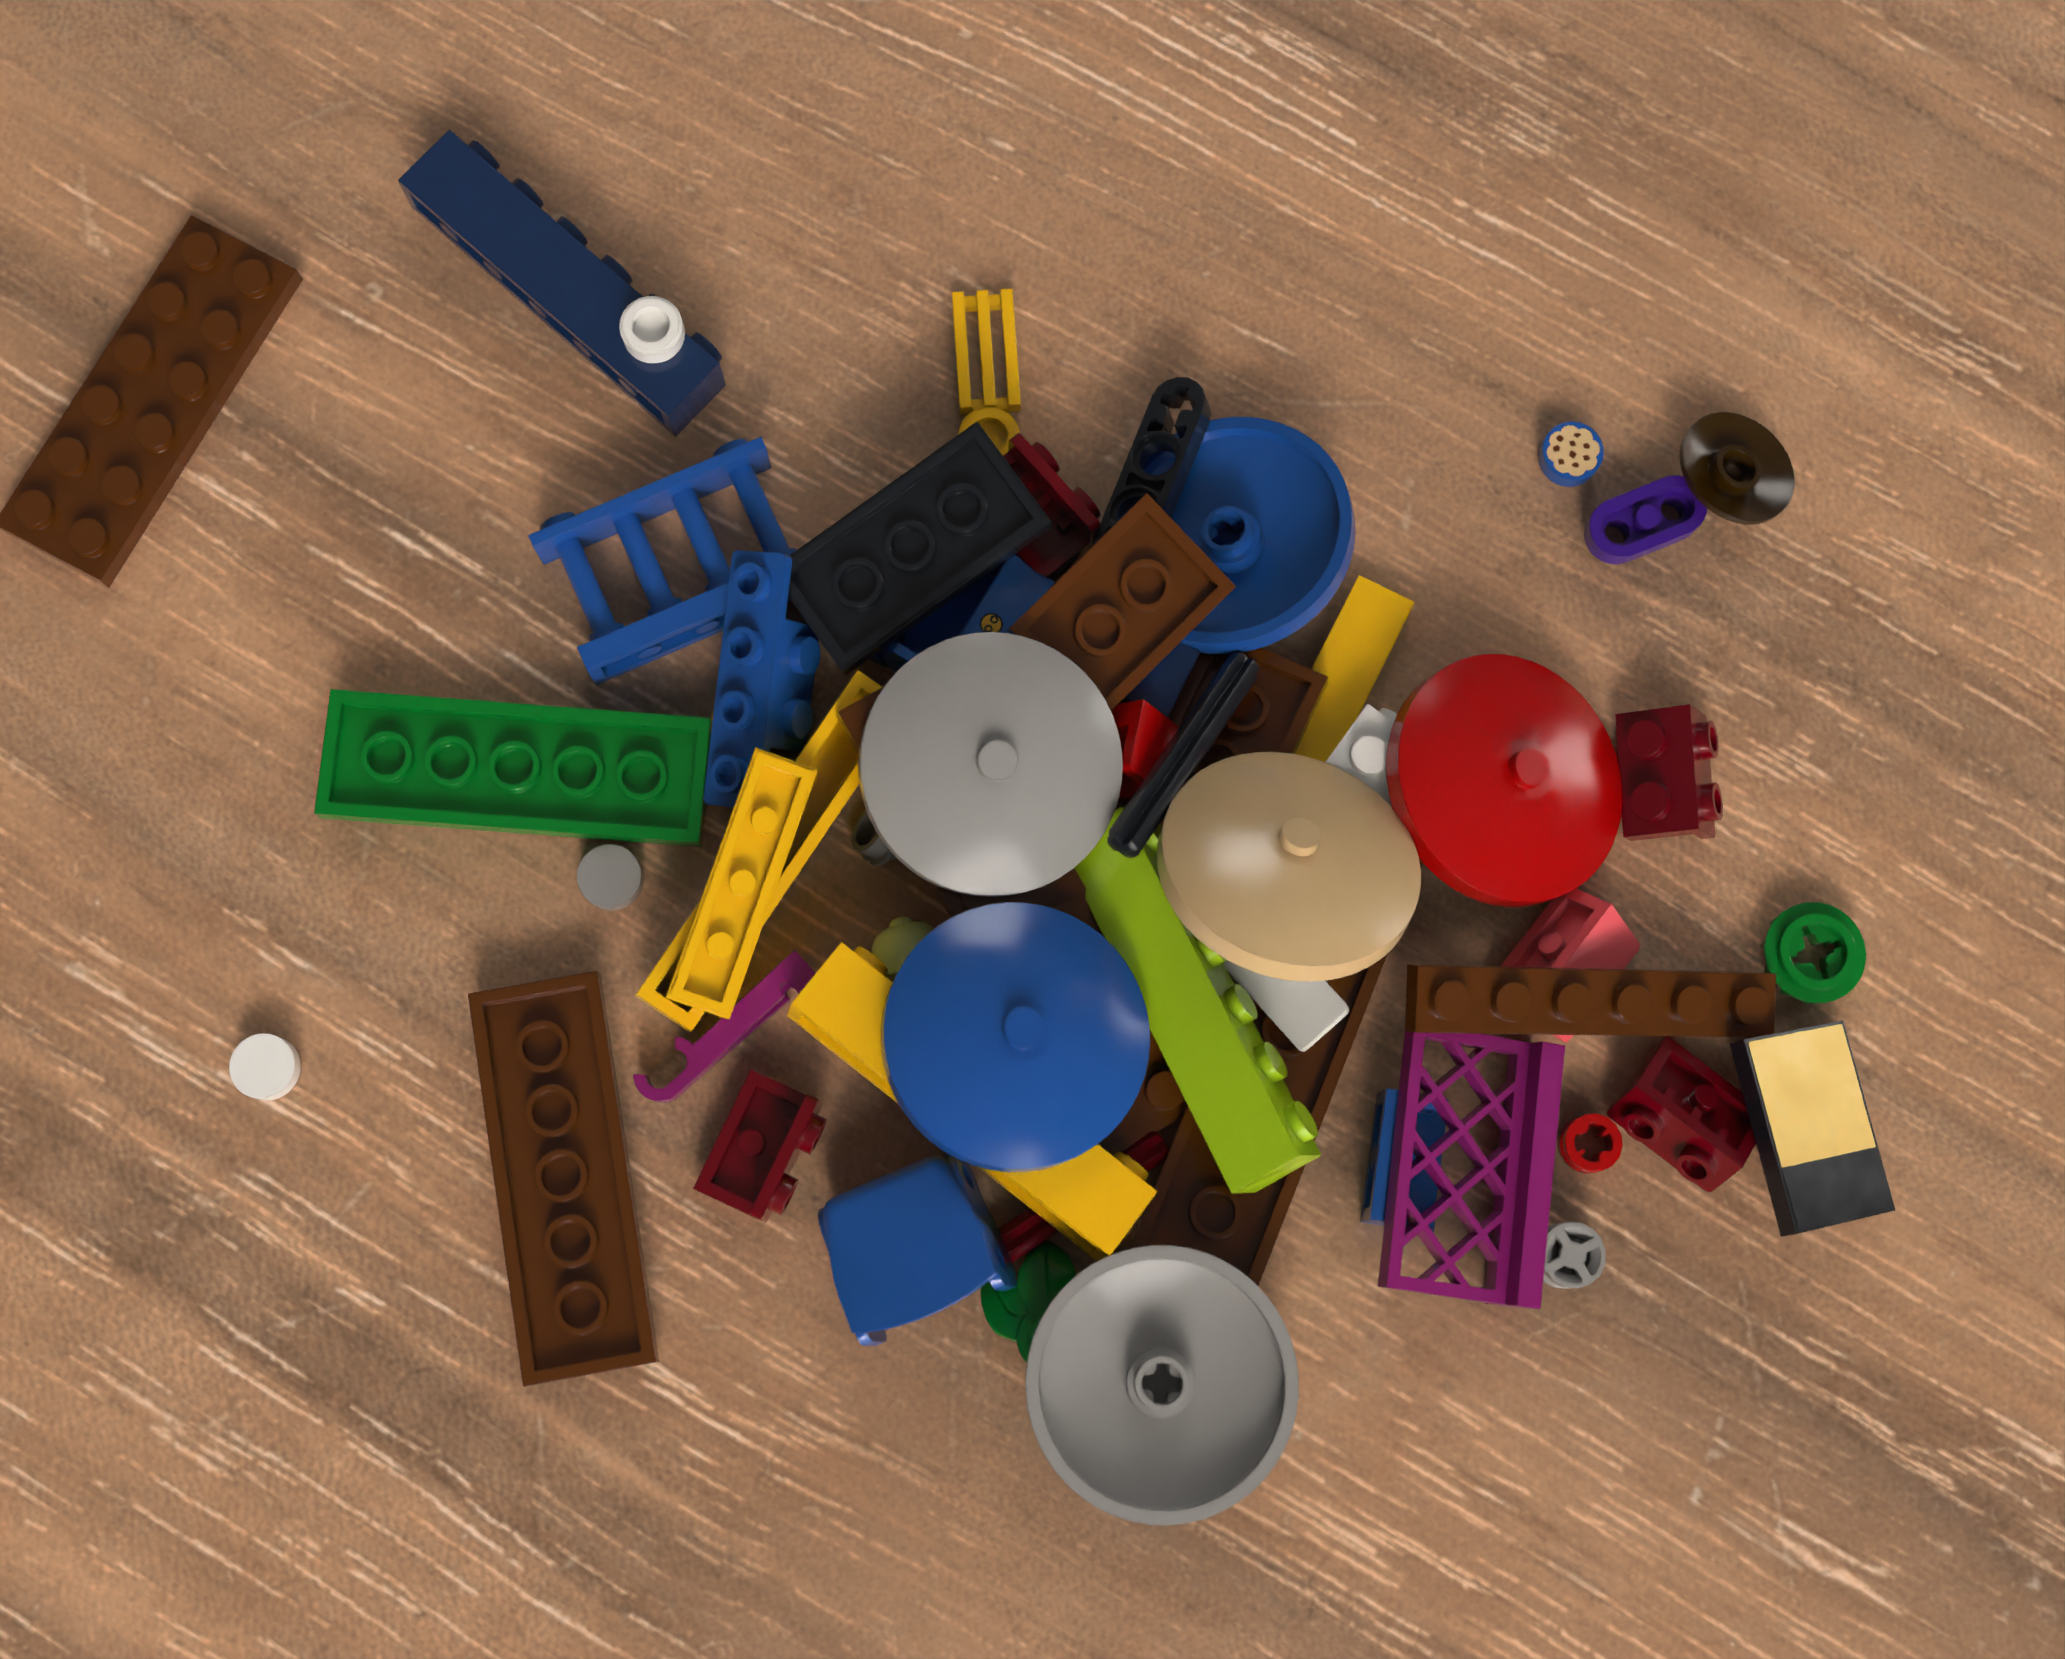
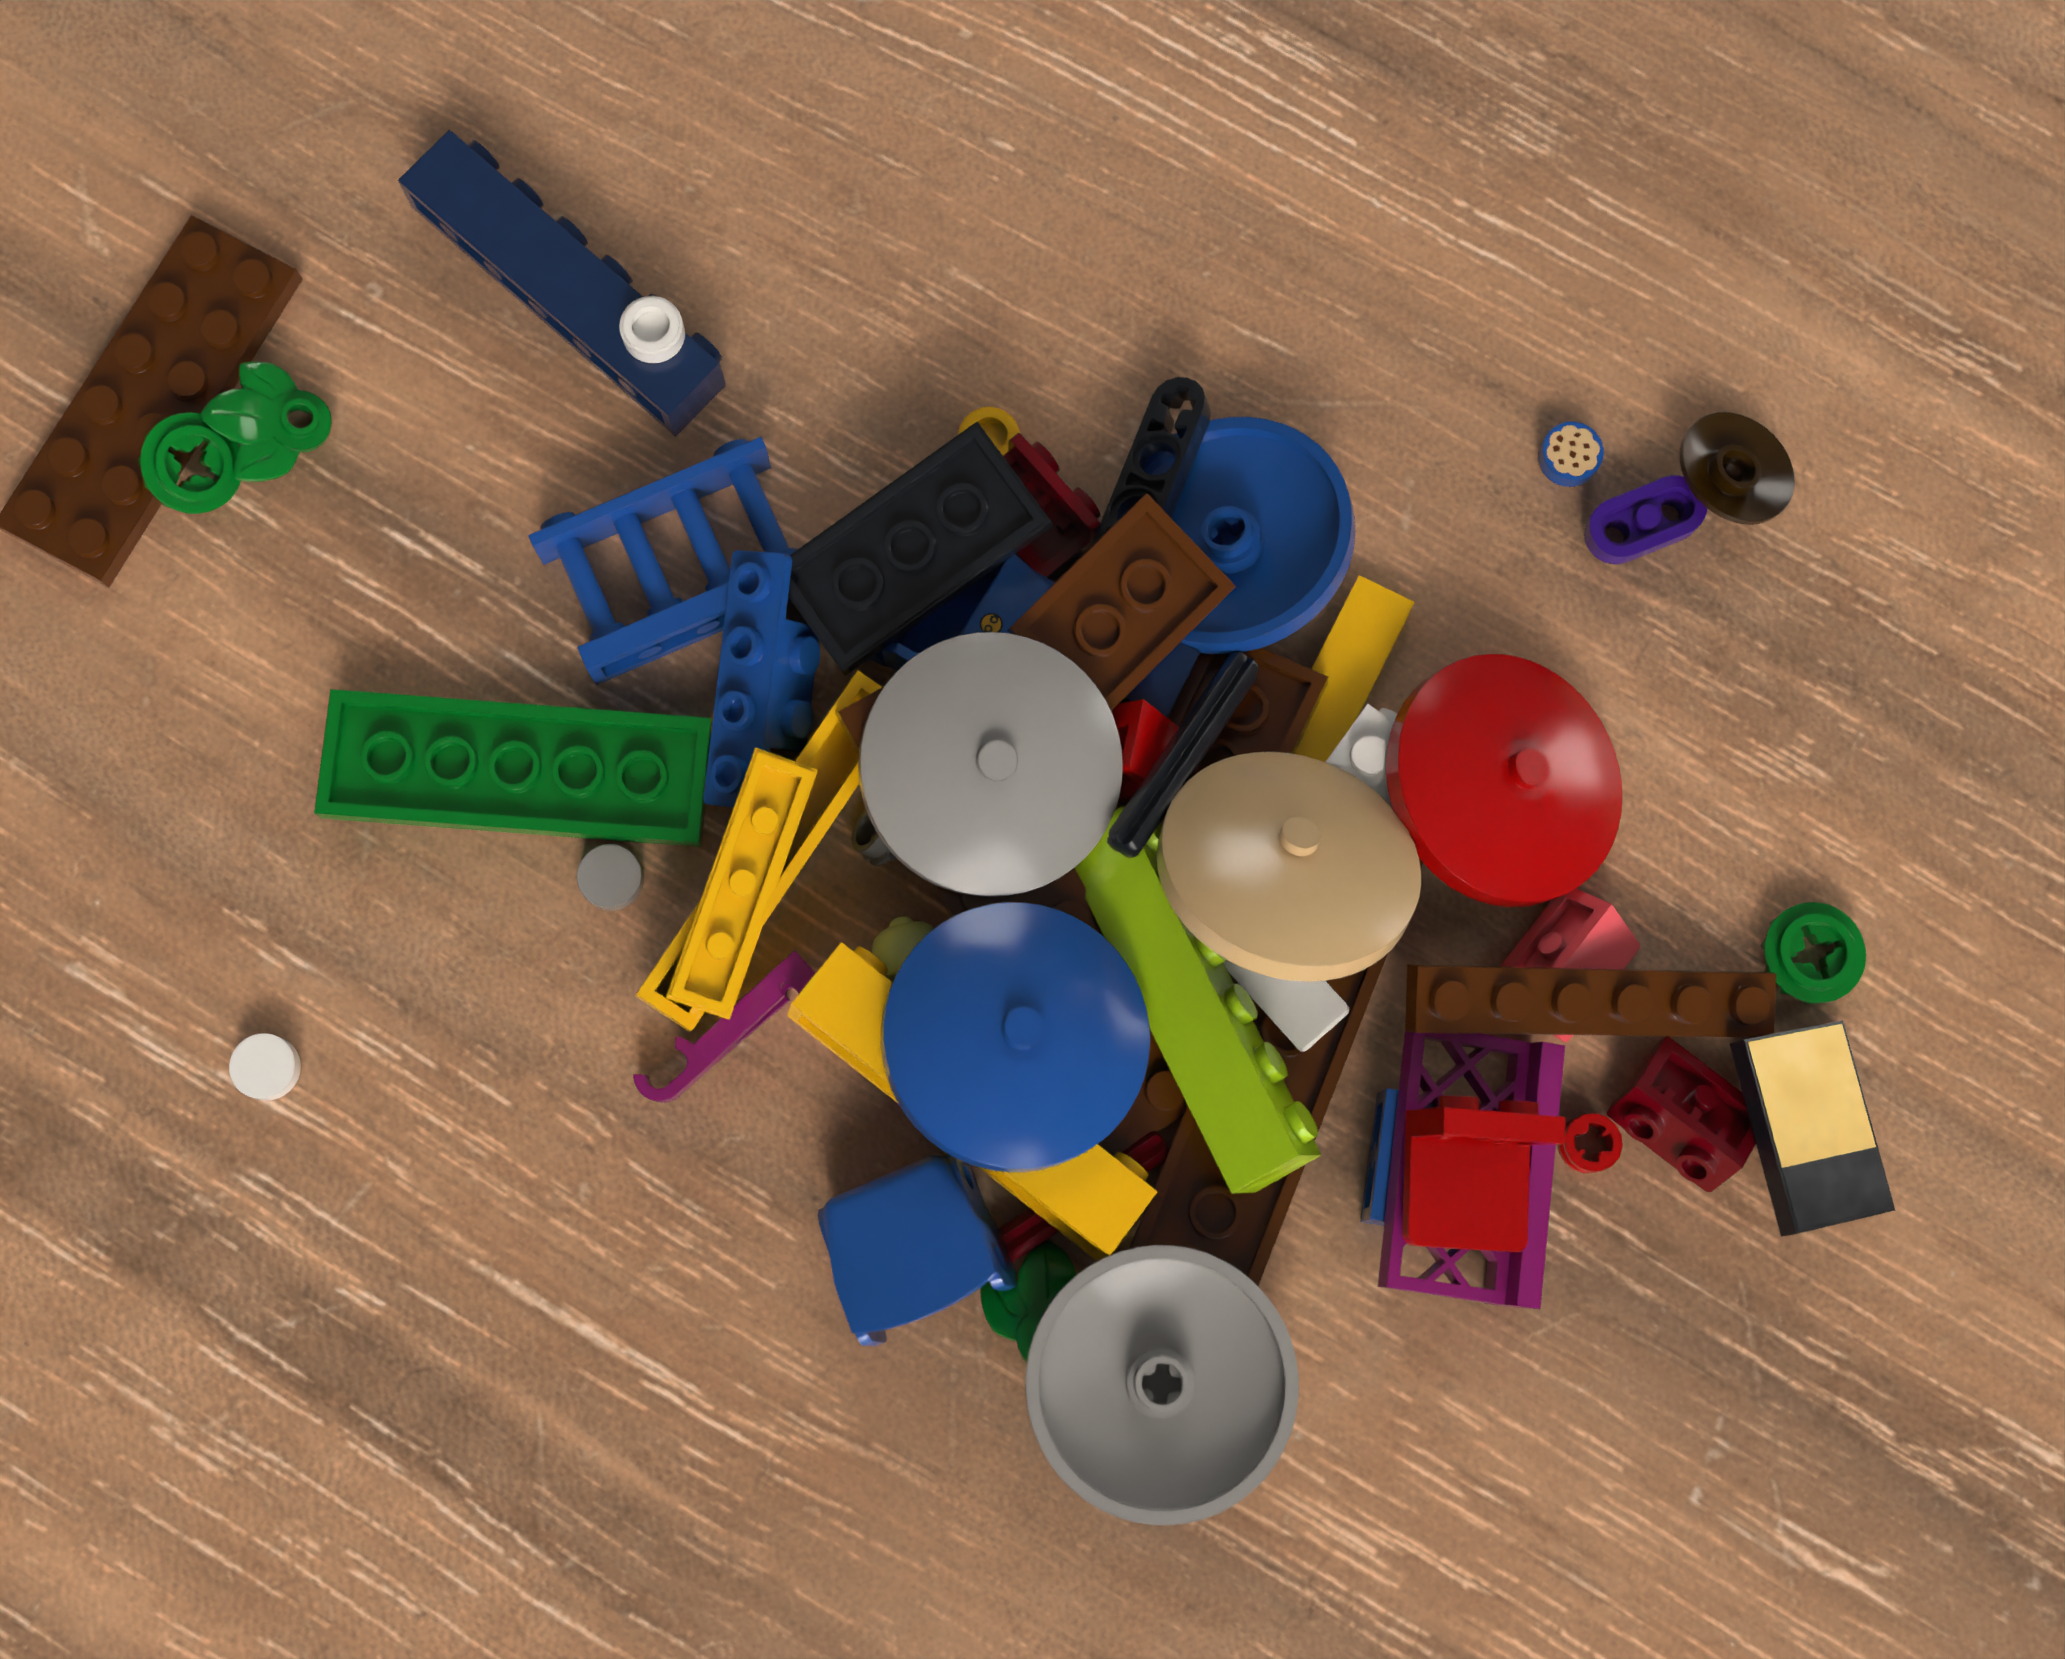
(160, 469): none -> green gear
(259, 421): none -> green plate
(562, 1179): reddish brown plate -> none
(760, 1146): dark red bracket -> none
(983, 304): yellow tile -> none
(1472, 1173): none -> red bracket
(1579, 1249): light grey wheel -> none
(1668, 773): dark red bracket -> none

